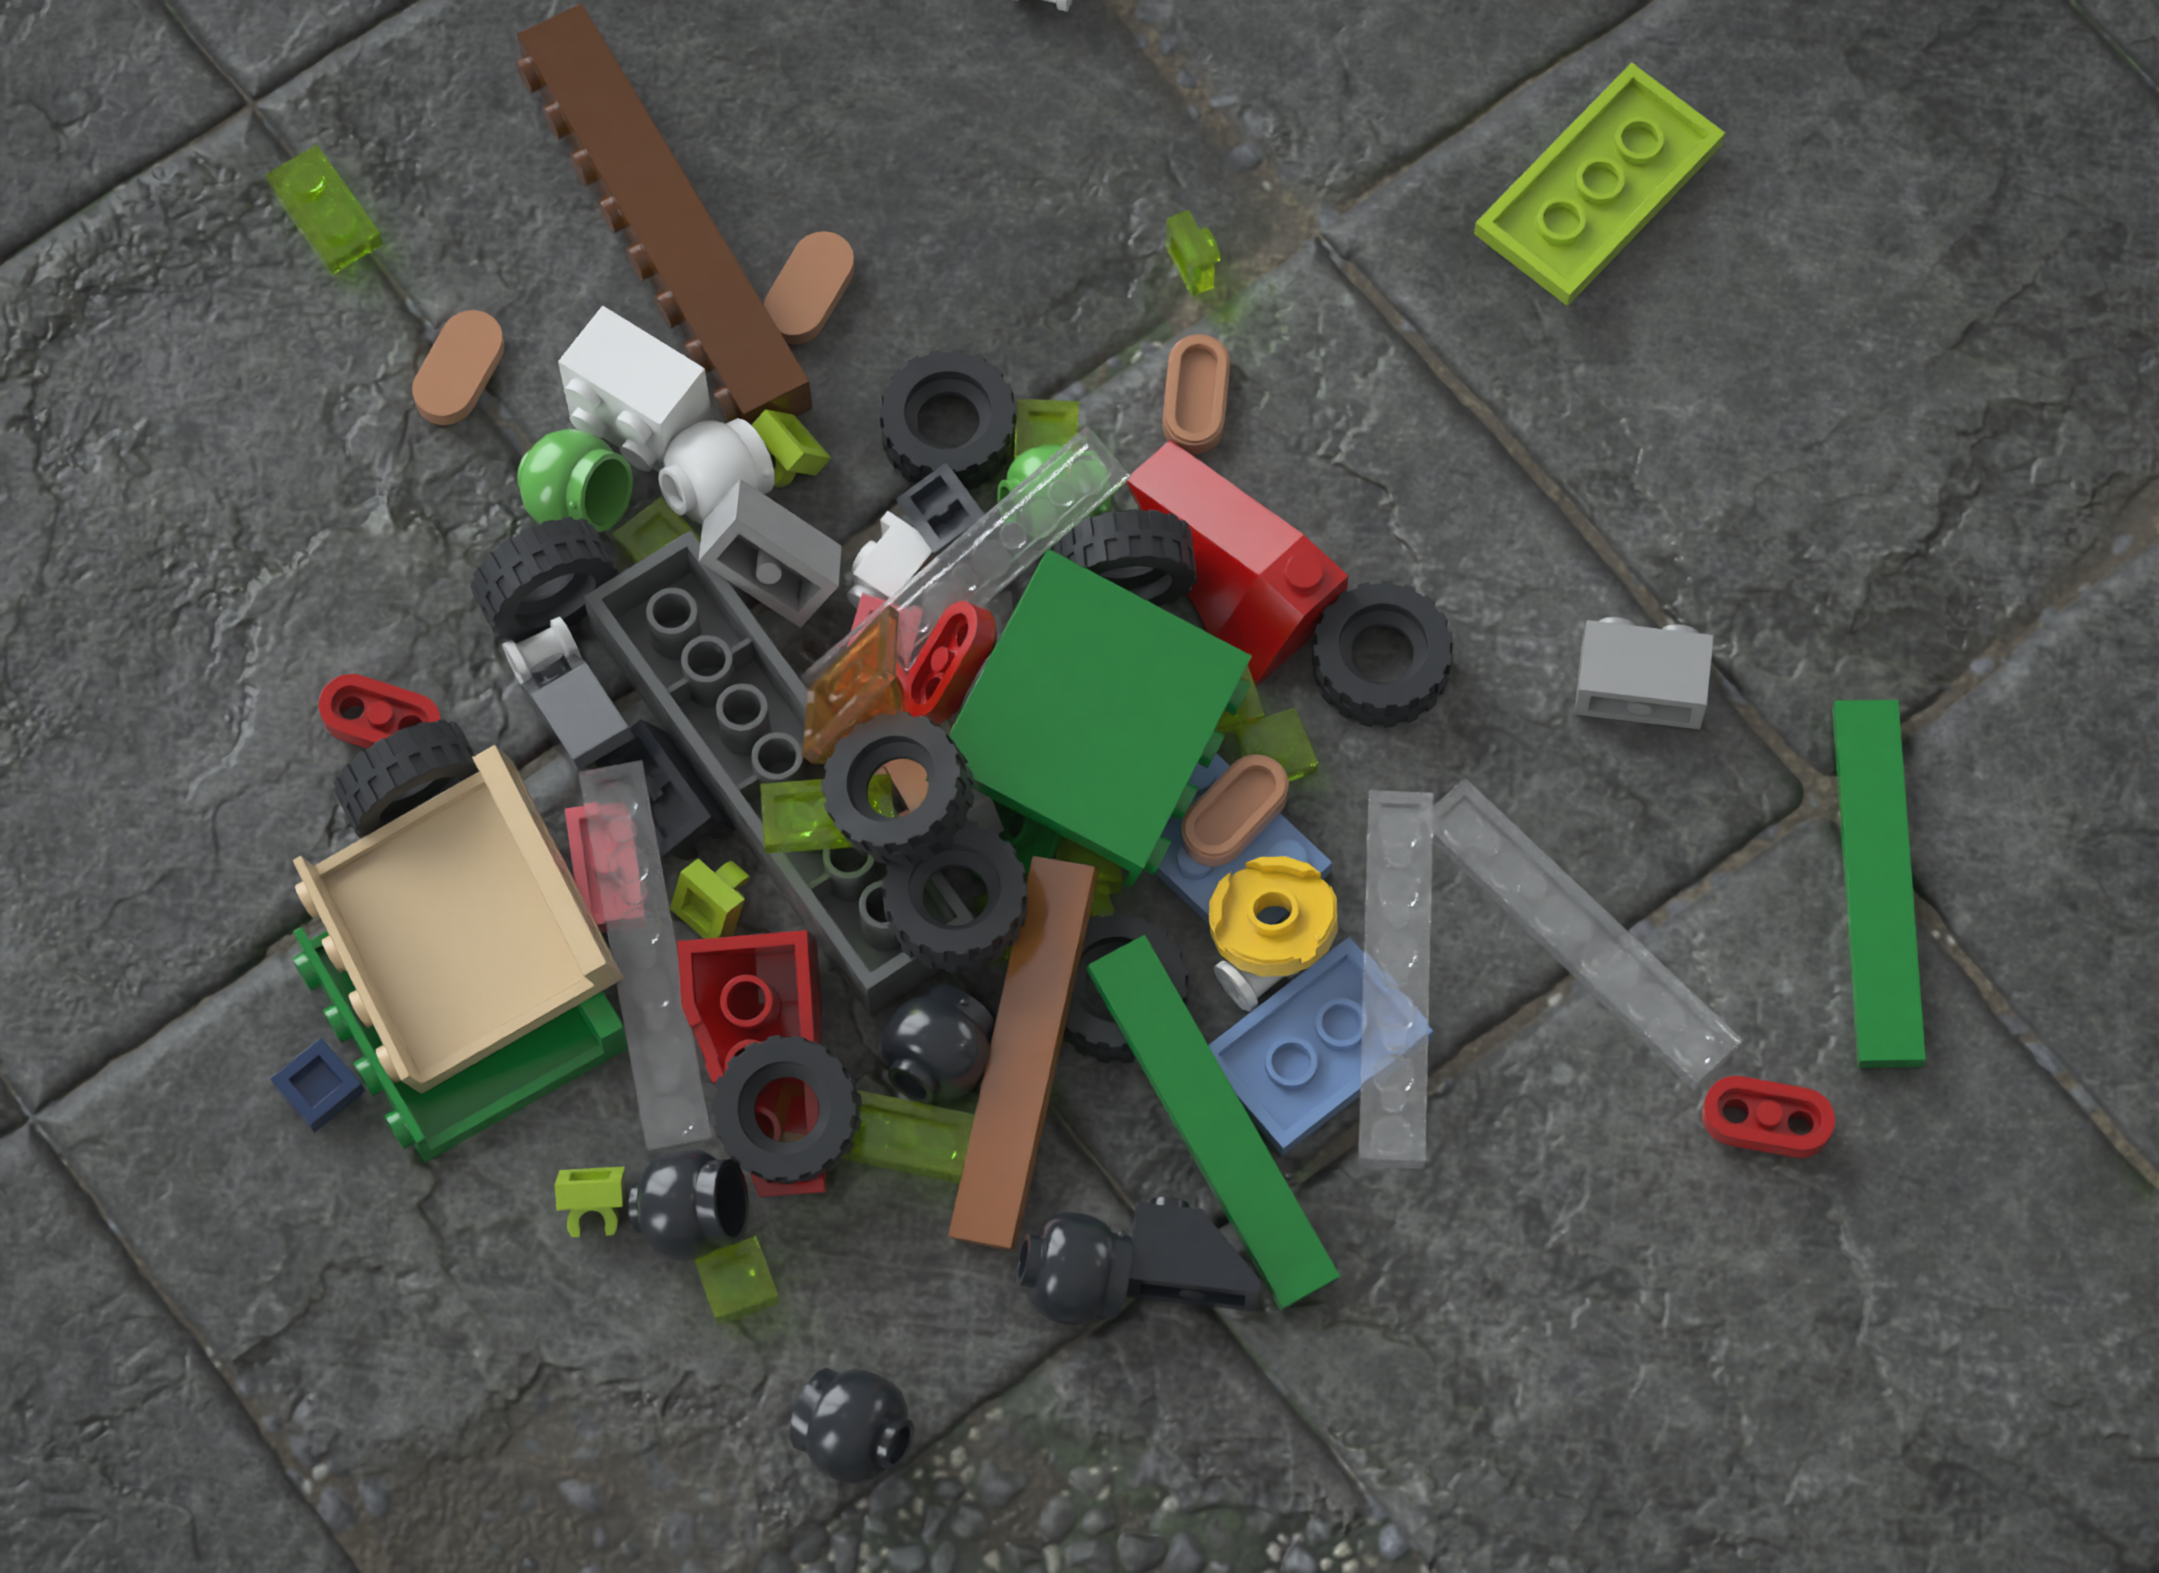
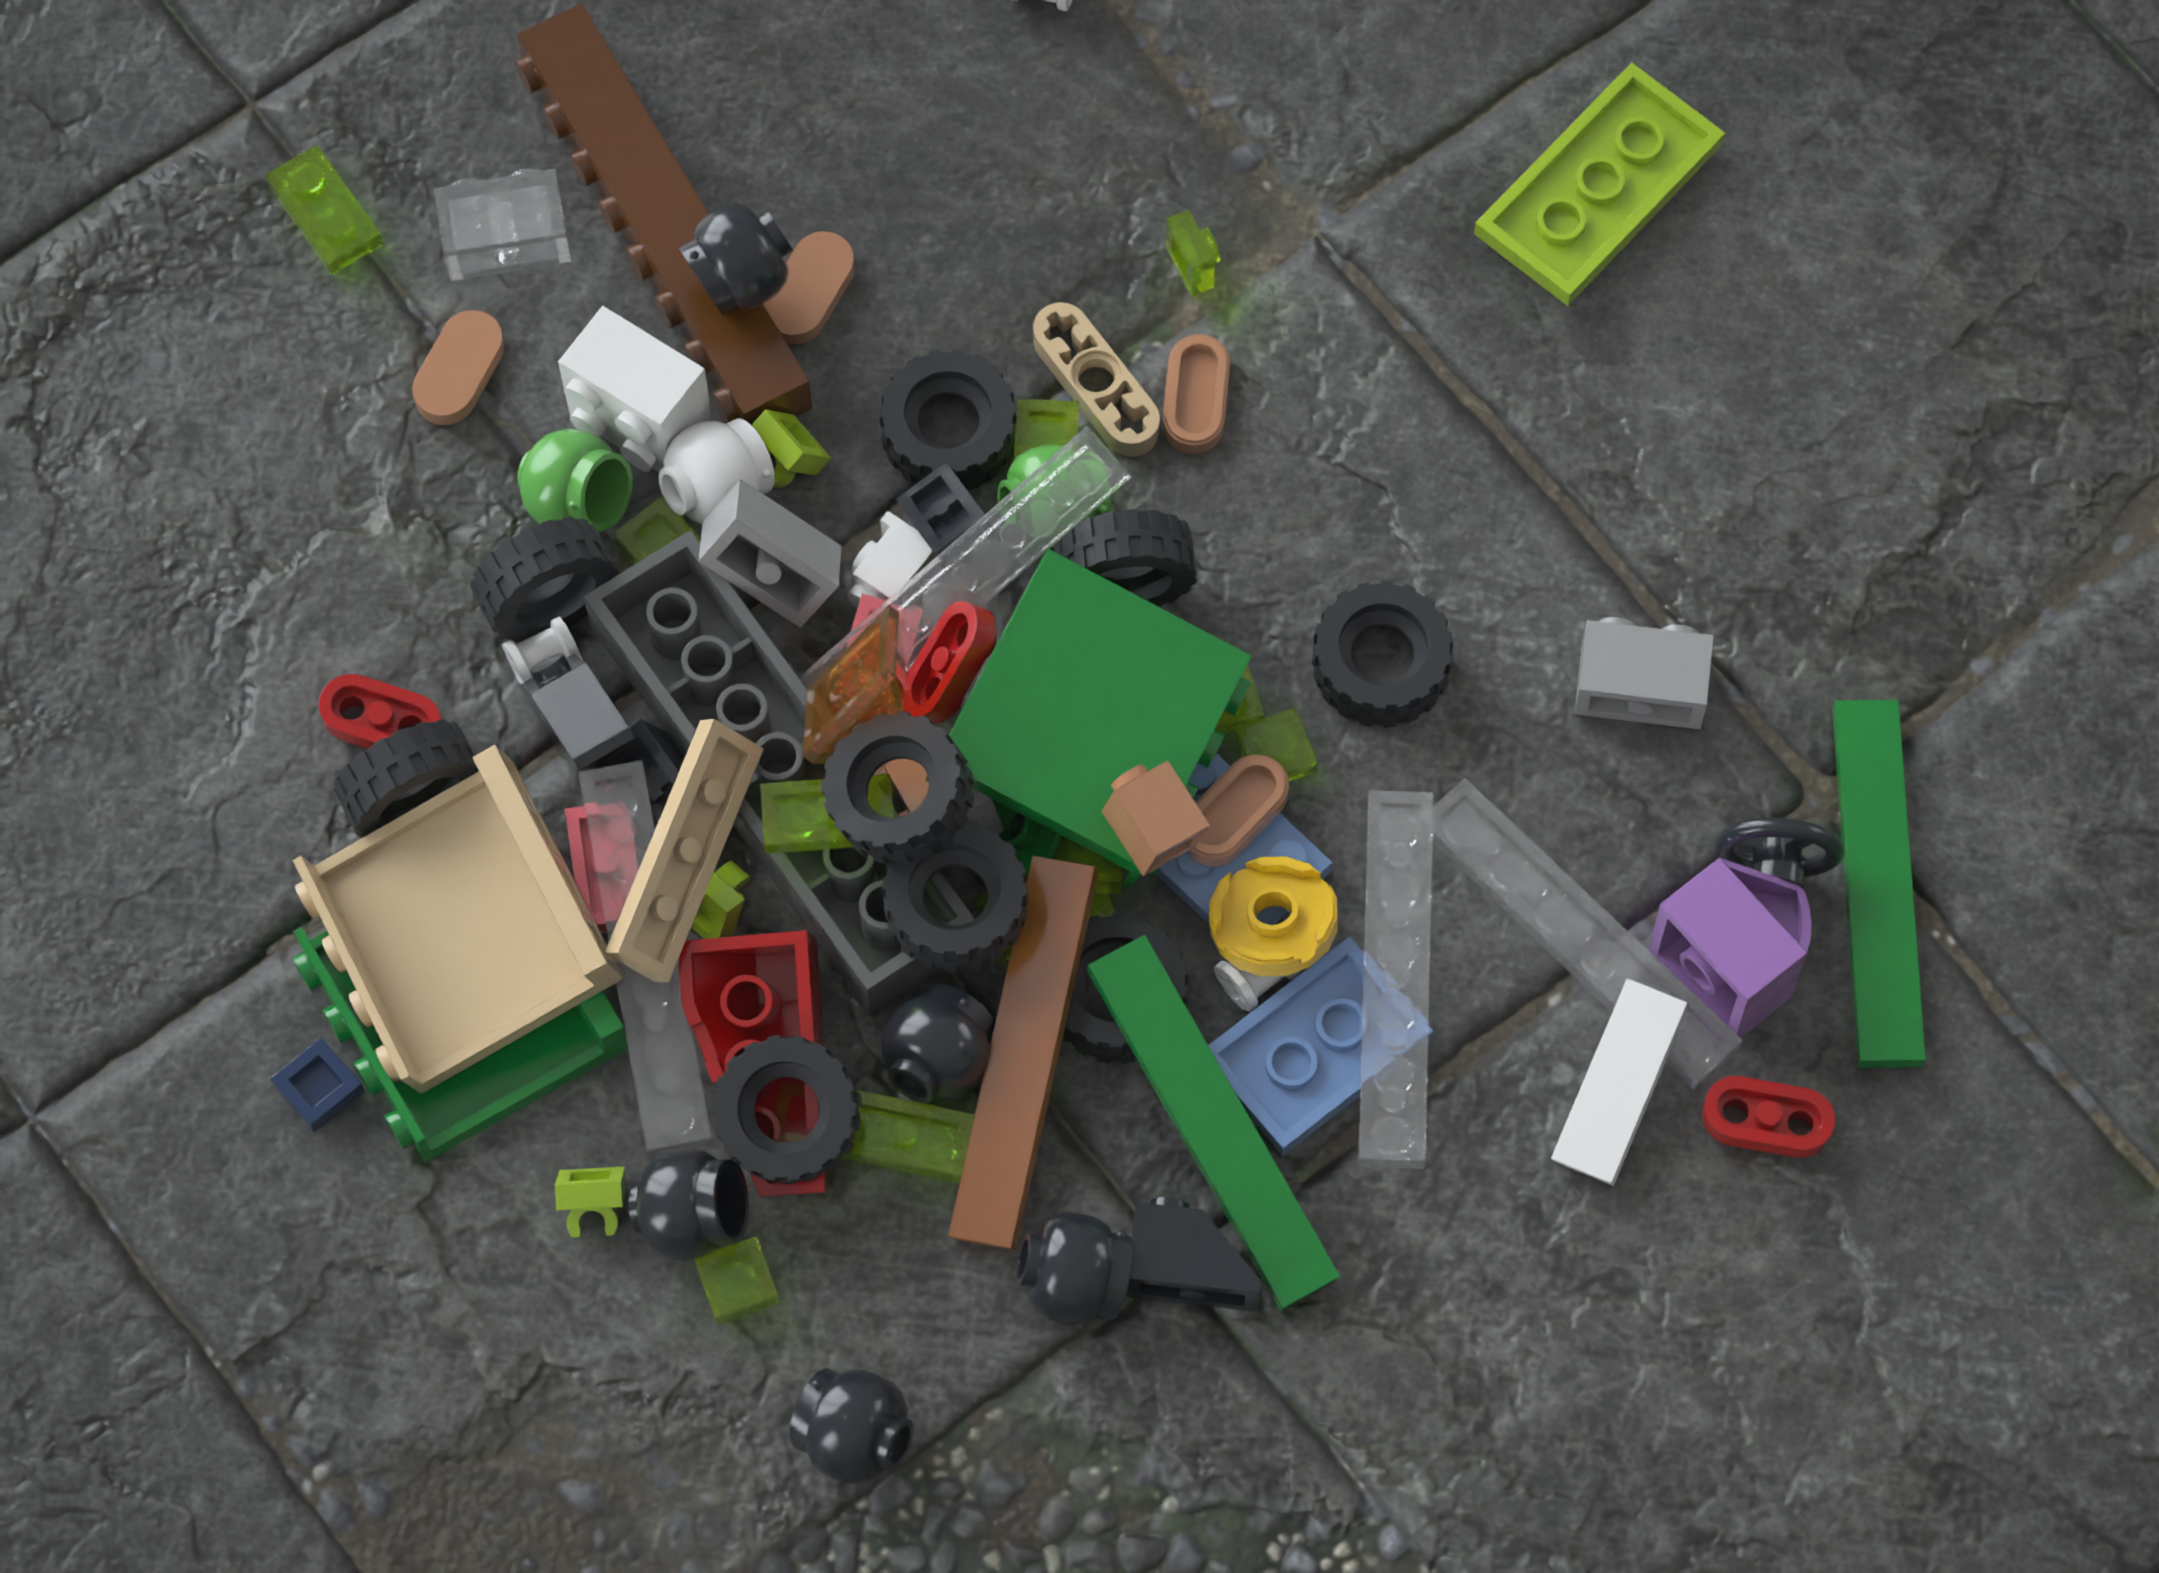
(502, 224): none -> clear brick
(684, 851): none -> tan plate
(738, 257): none -> black piece
(1096, 406): none -> tan beam
(1154, 816): none -> nougat brick
(1256, 574): red wedge -> none
(1620, 1082): none -> white tile
(1745, 919): none -> medium lavender piece

